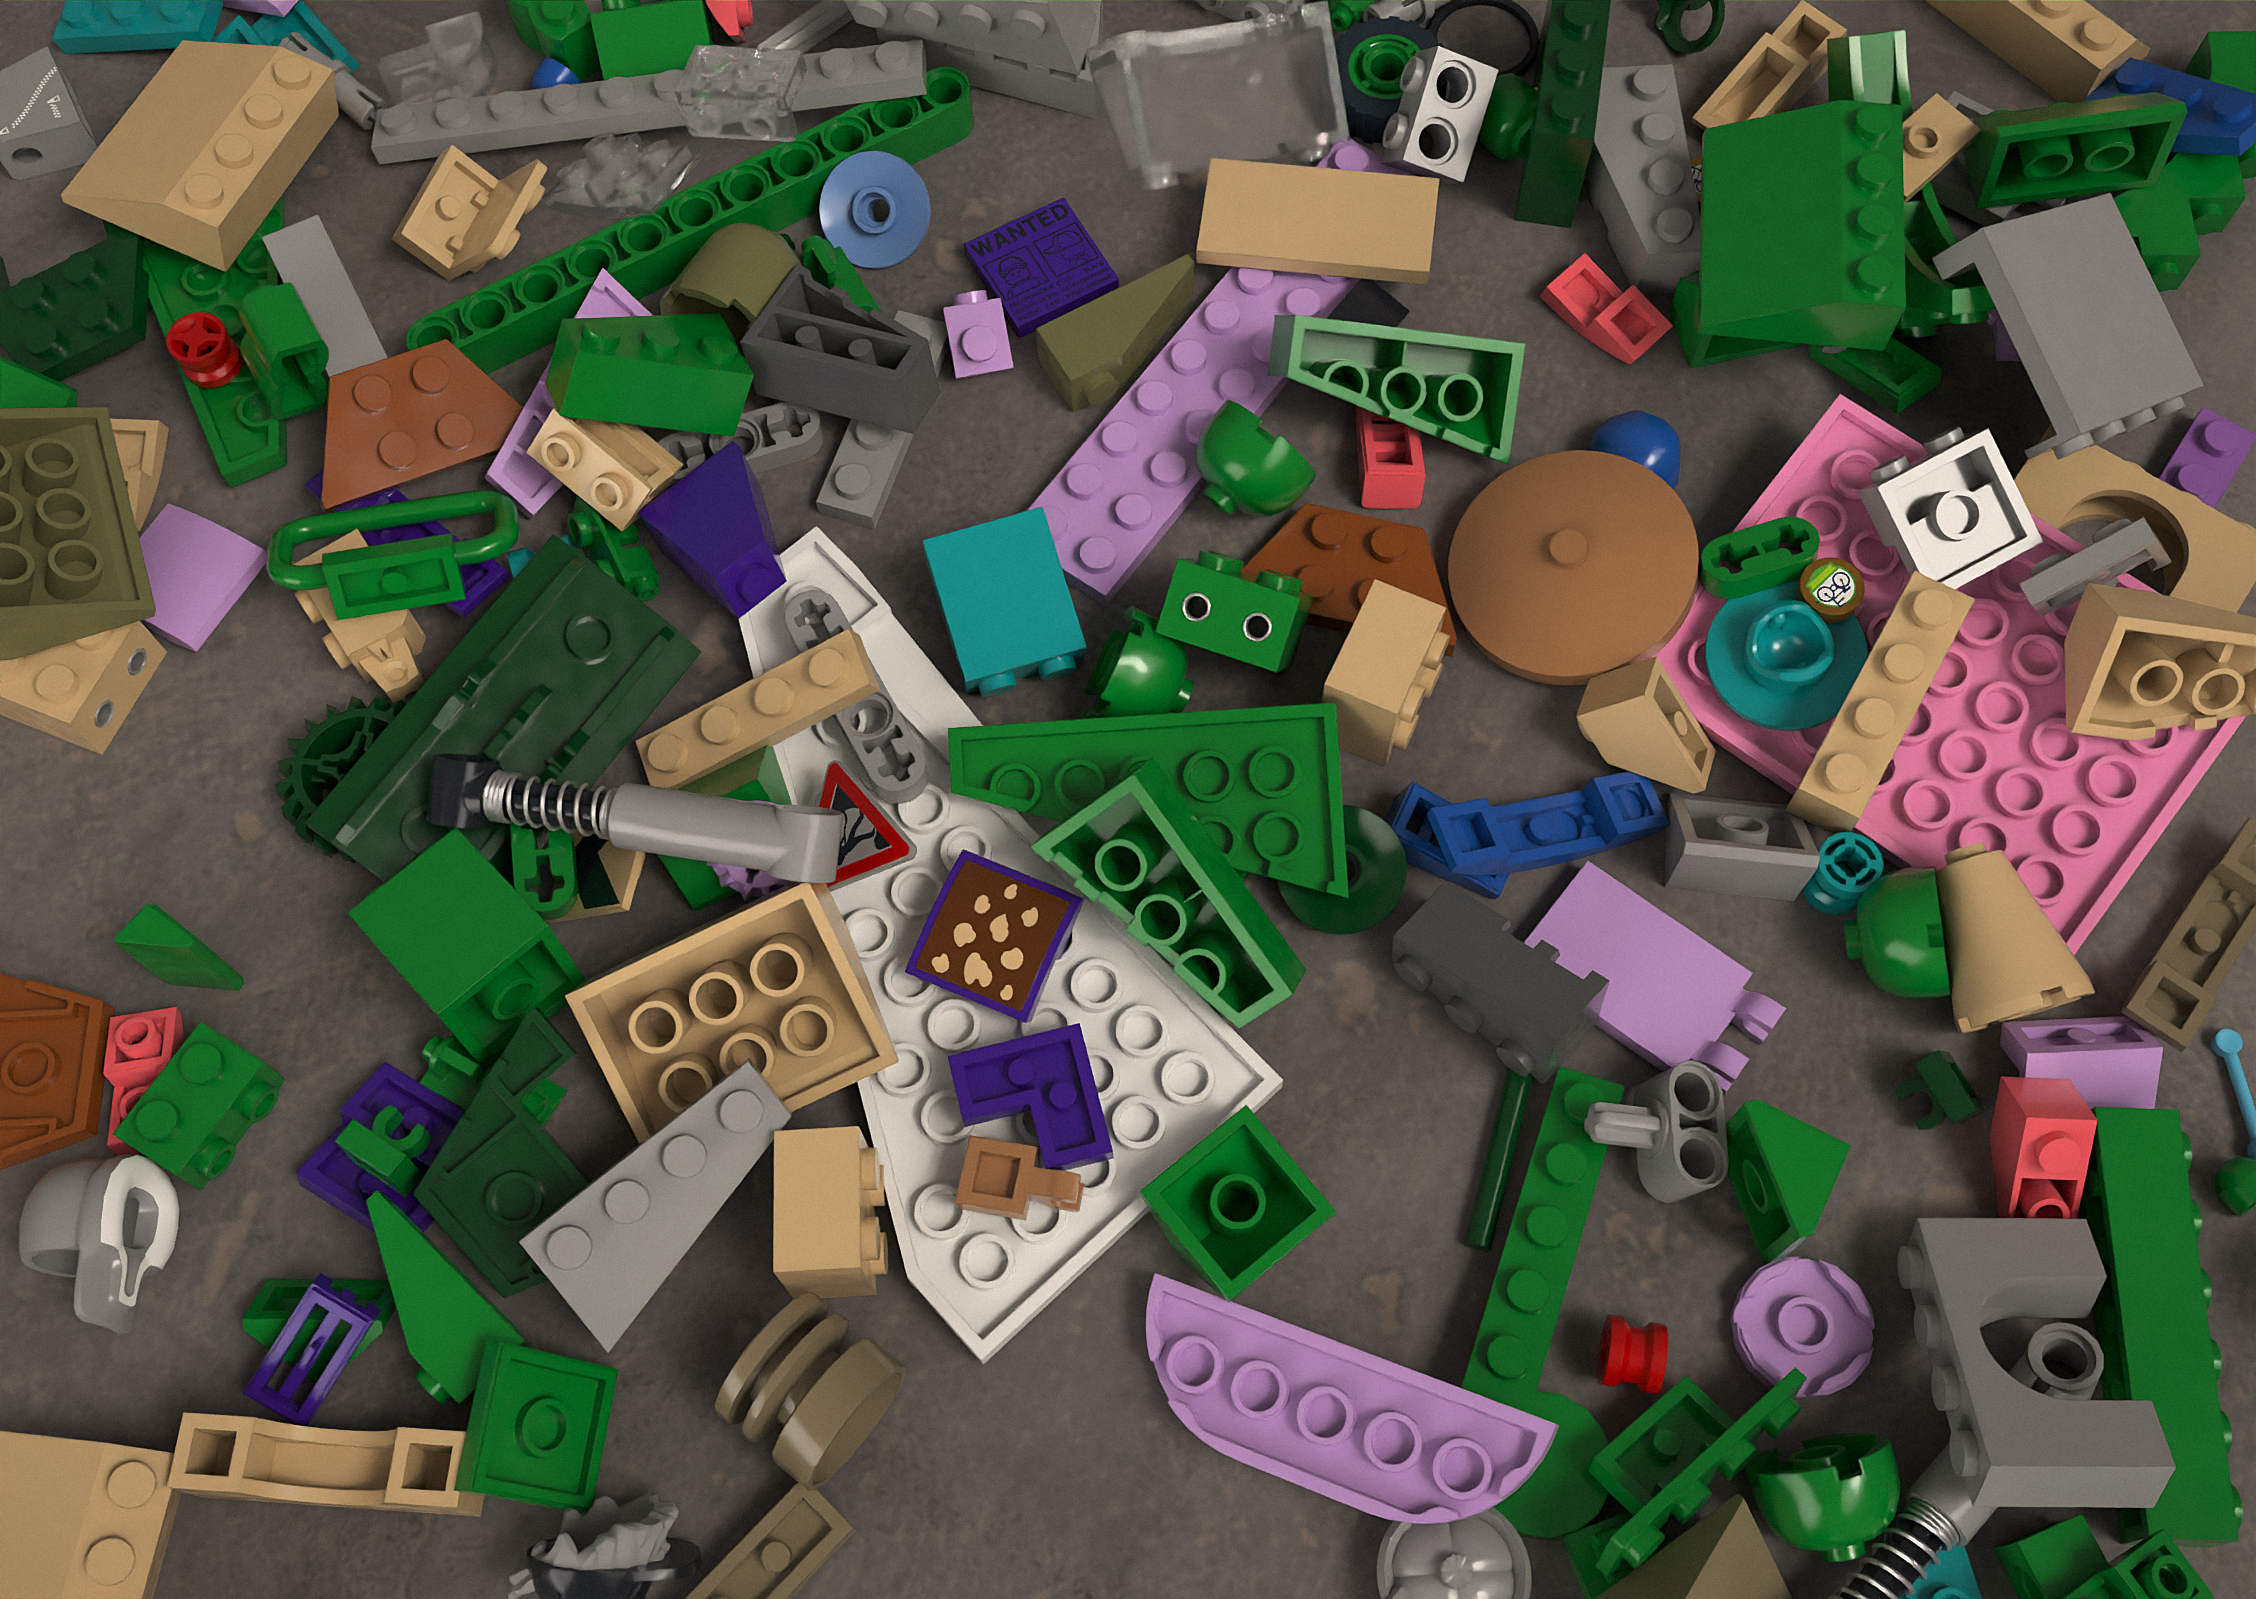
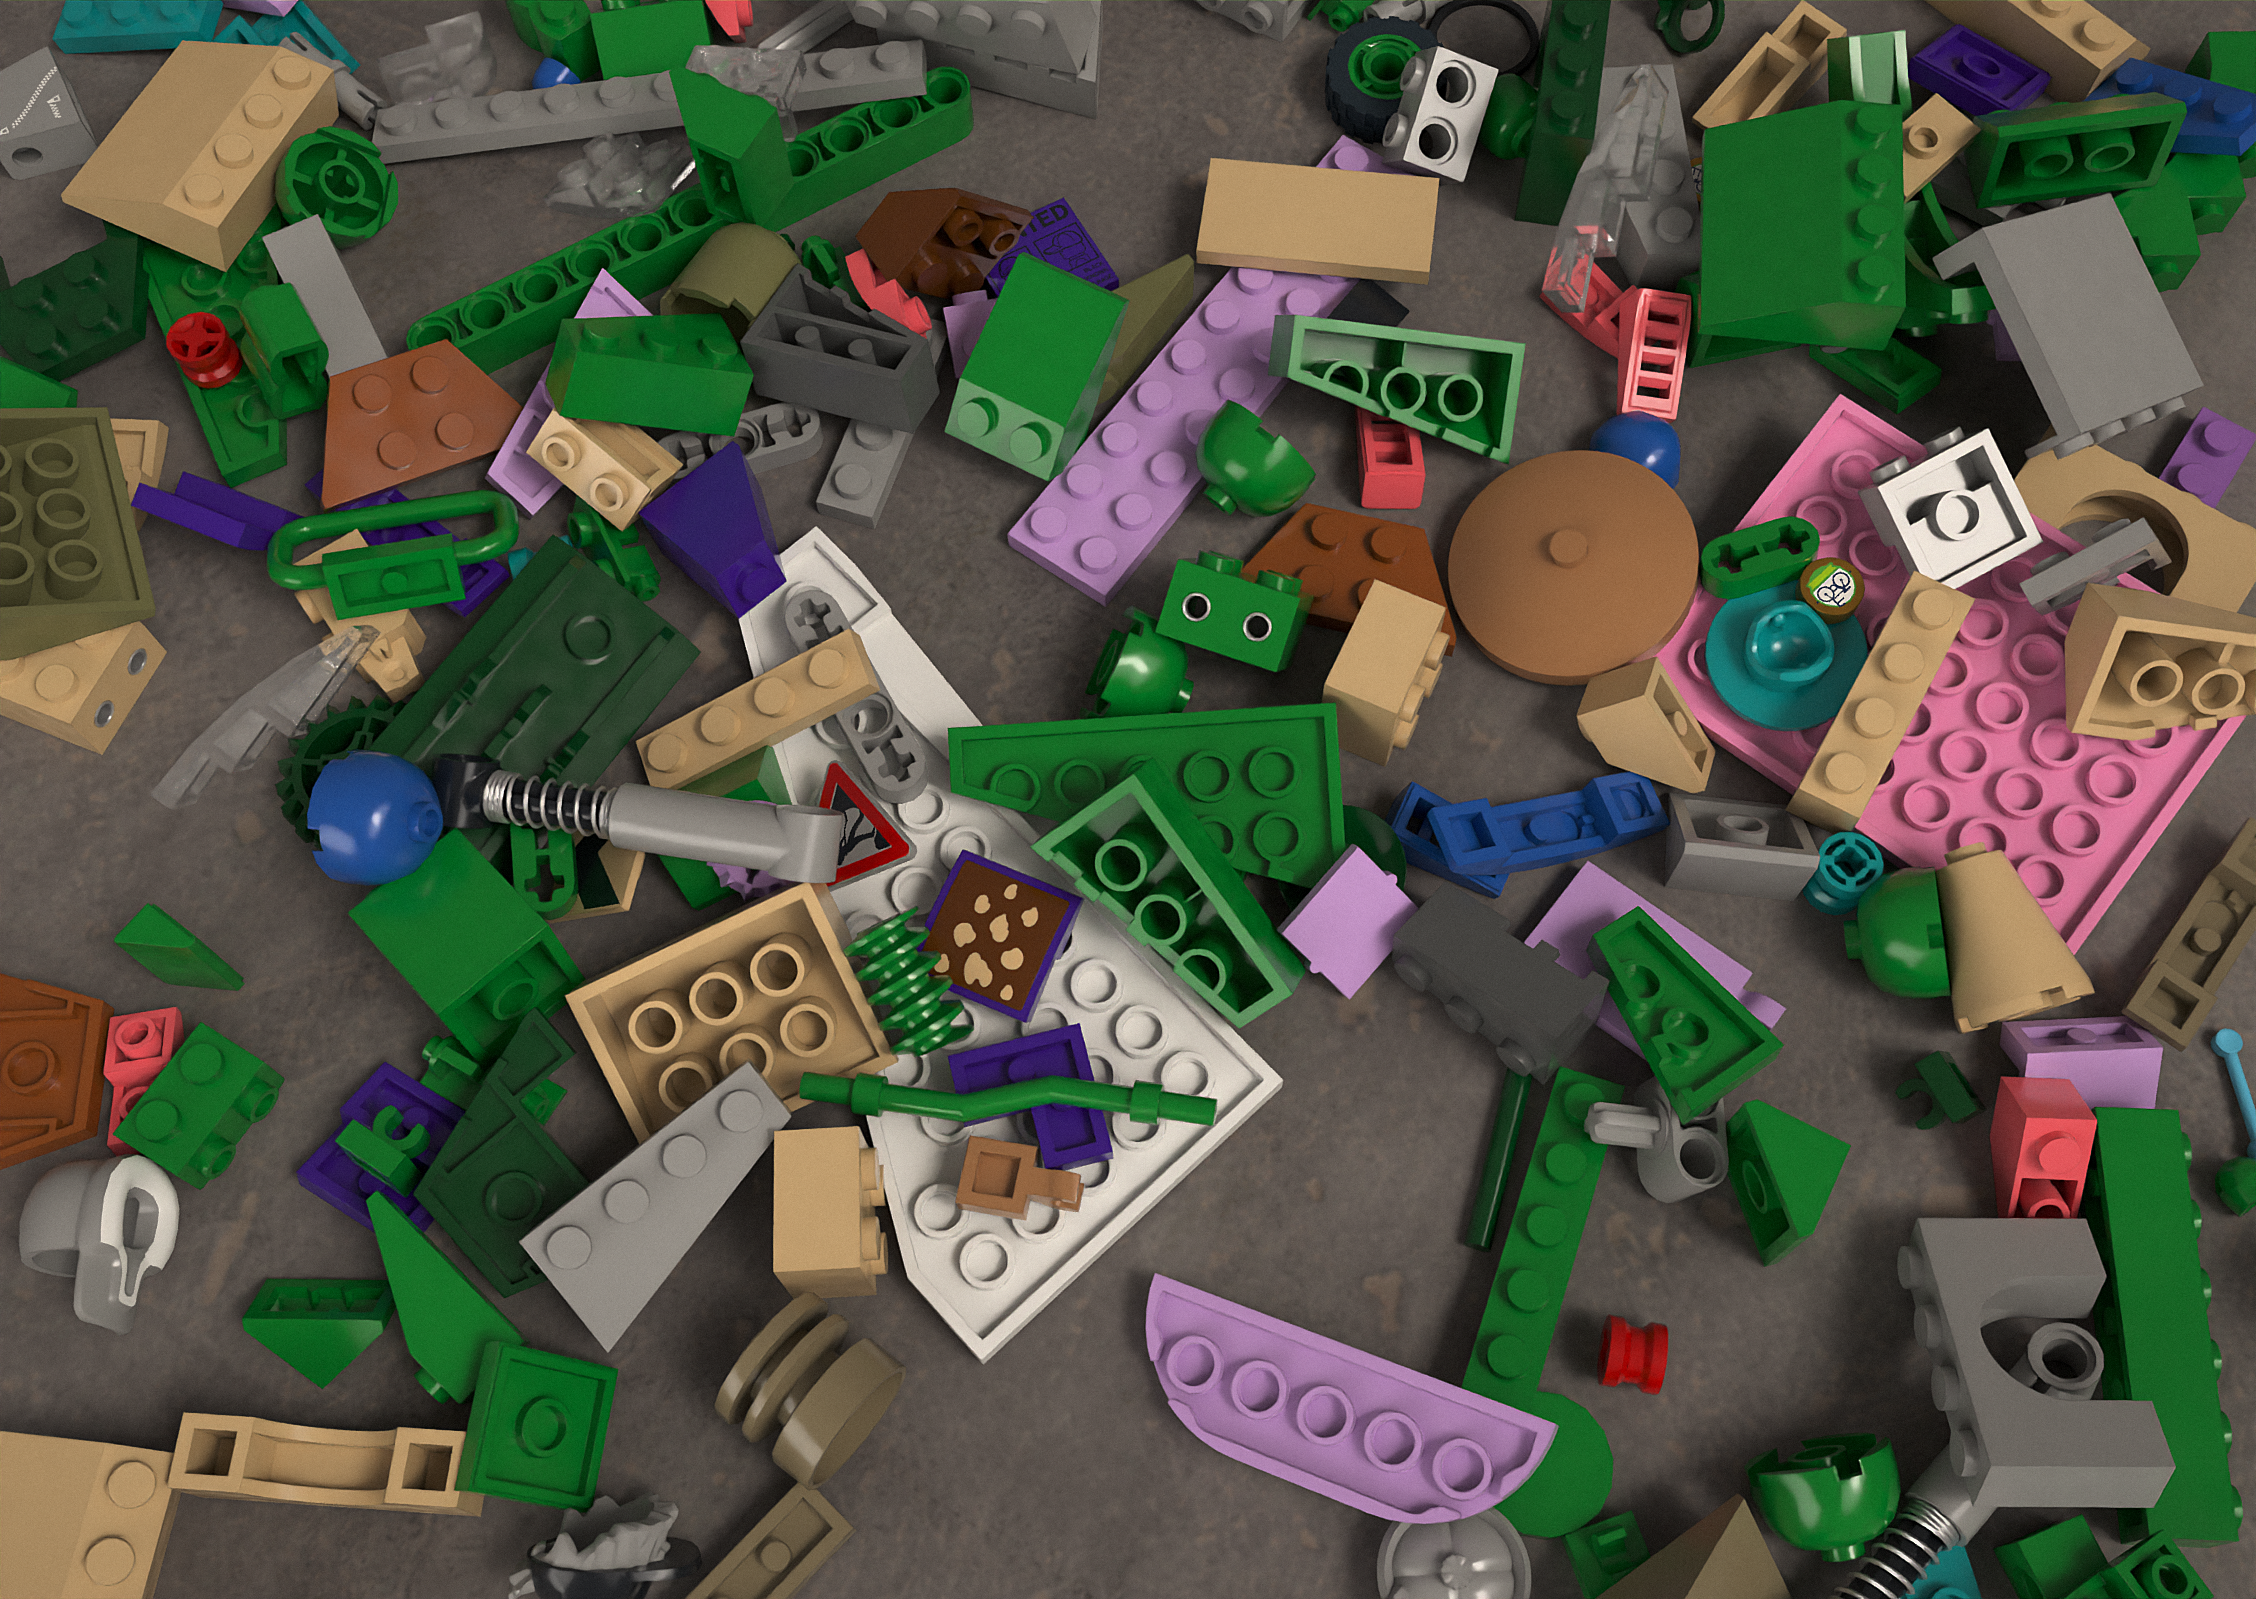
(194, 574): lavender slope -> none
(215, 511): none -> dark purple slope
(276, 704): none -> clear slope
(340, 181): none -> green cylinder
(340, 1307): dark purple tile -> none
(373, 818): none -> blue cylinder
(467, 213): tan bracket -> none
(734, 147): none -> green slope
(849, 204): medium blue dish -> none
(886, 295): none -> coral slope
(907, 986): none -> green piece
(940, 238): none -> reddish brown slope
(1005, 602): teal brick -> none
(1037, 368): none -> green slope
(1143, 1102): none -> green bar
(1222, 93): clear windscreen -> none
(1235, 1204): green slope -> none
(1348, 921): none -> lavender piece
(1612, 174): none -> clear slope
(1671, 1455): green bracket -> none
(1673, 331): none -> coral slope
(1679, 1014): none -> green wing
(1803, 1319): lavender tile -> none
(1977, 73): none -> dark purple tile

